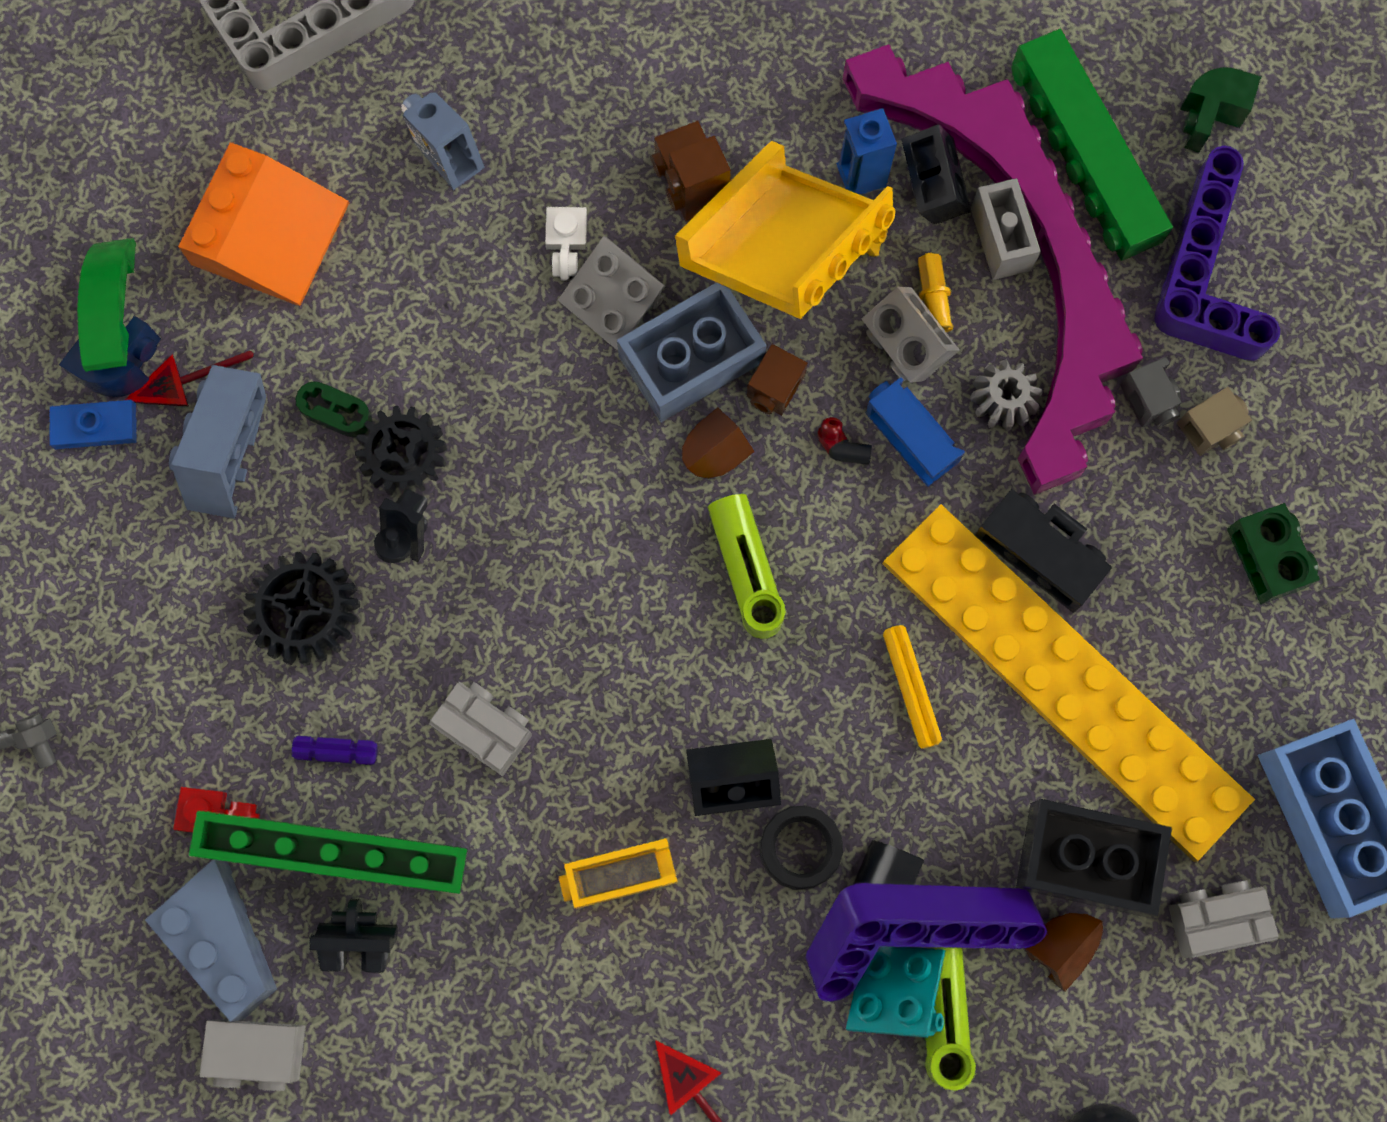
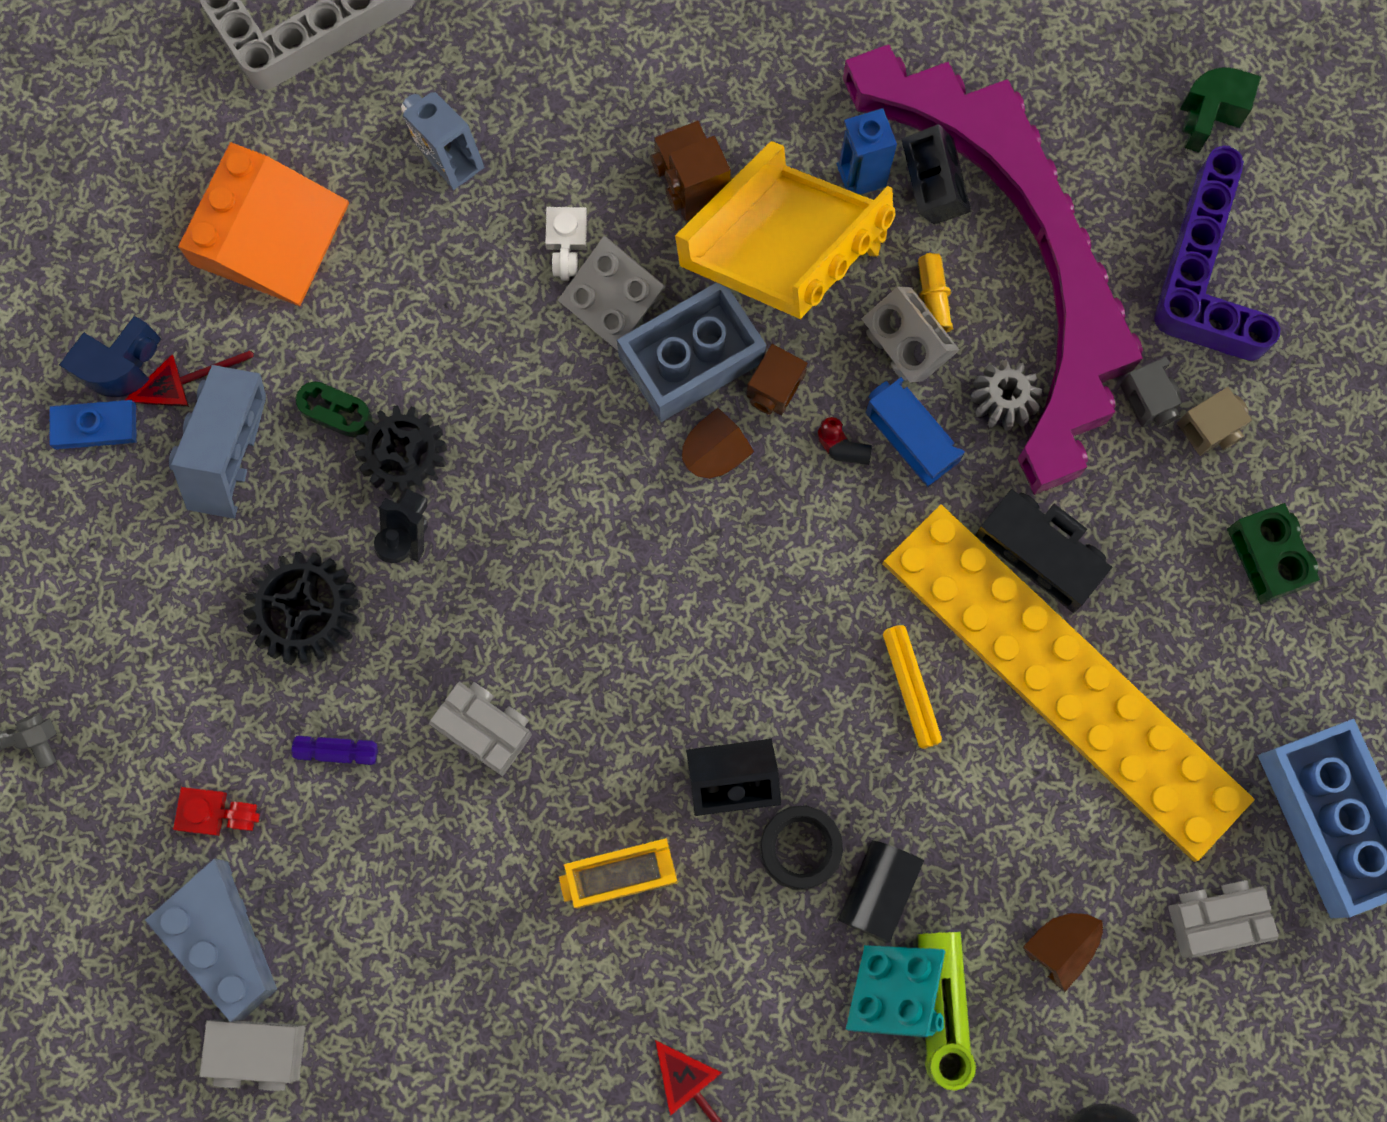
(101, 304): green slope -> none
(328, 851): green brick -> none
(353, 932): black hips -> none
(735, 526): lime piece -> none
(915, 916): dark purple beam -> none
(1005, 229): light grey brick -> none
(1090, 145): green brick -> none
(1094, 858): black brick -> none

